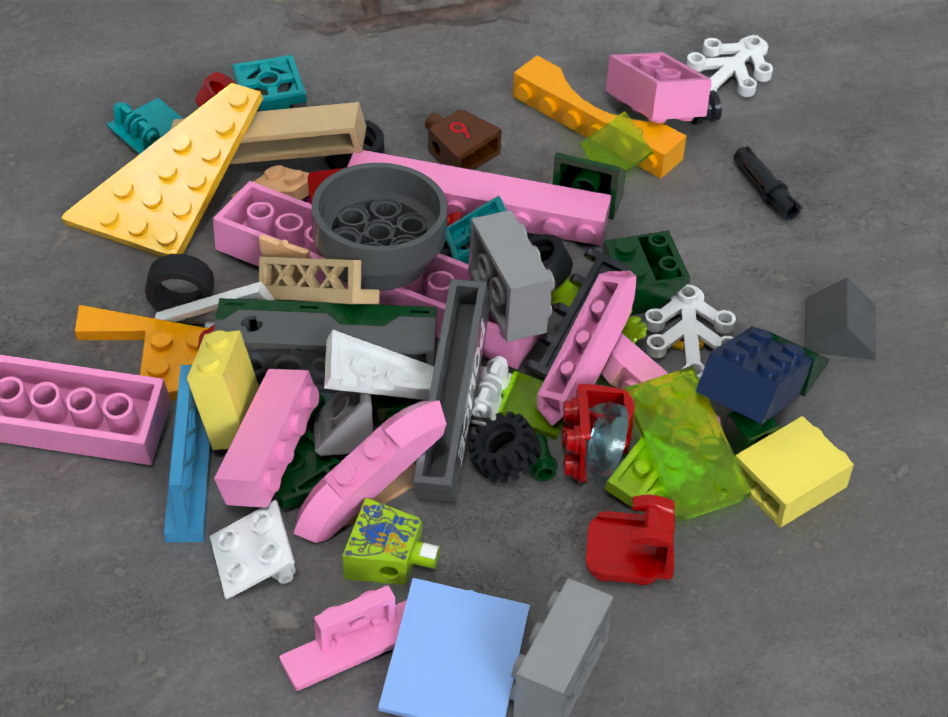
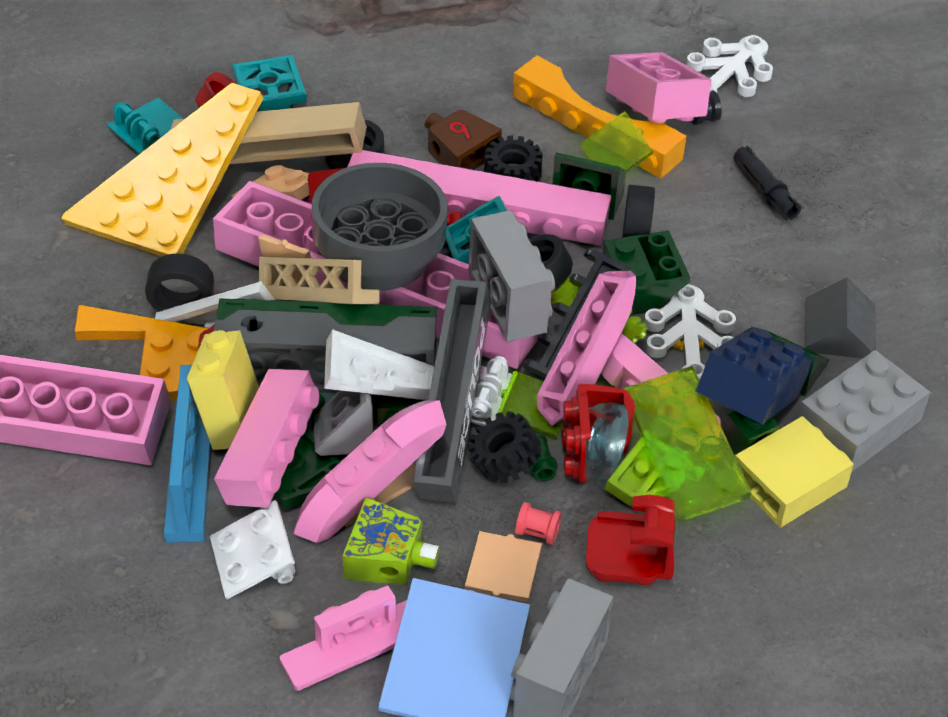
(503, 566): none -> light nougat piece
(514, 151): none -> black tyre
(538, 523): none -> coral bush
(638, 210): none -> black tyre
(866, 407): none -> light grey brick

